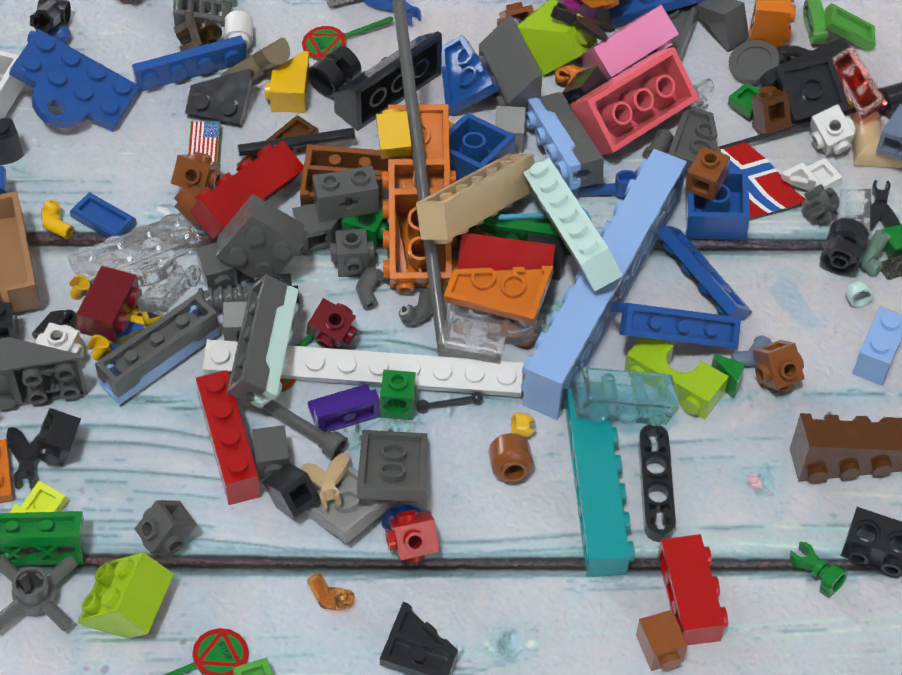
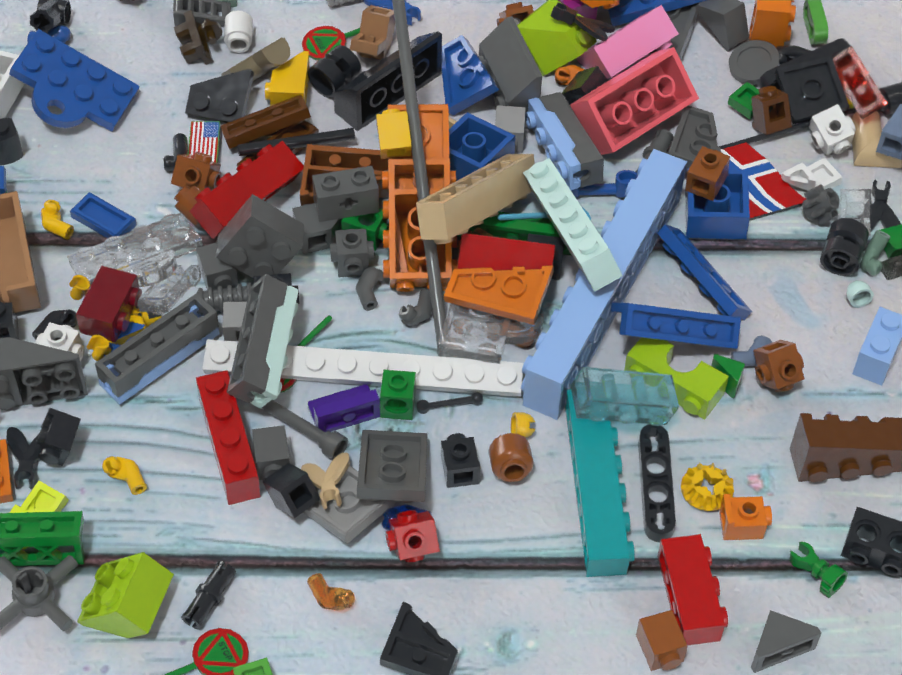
(125, 470): none -> yellow arm
(165, 527): dark grey brick -> none
(180, 147): none -> black arm
(189, 63): blue plate -> none
(208, 595): none -> black pin
(265, 121): none -> reddish brown plate
(332, 325): dark red brick -> none
(375, 33): none -> medium nougat brick
(460, 461): none -> black brick
(700, 496): none -> yellow gear
(702, 88): clear arm -> none
(744, 517): none -> orange brick
(783, 640): none -> dark grey slope
(850, 27): bright green tile -> none

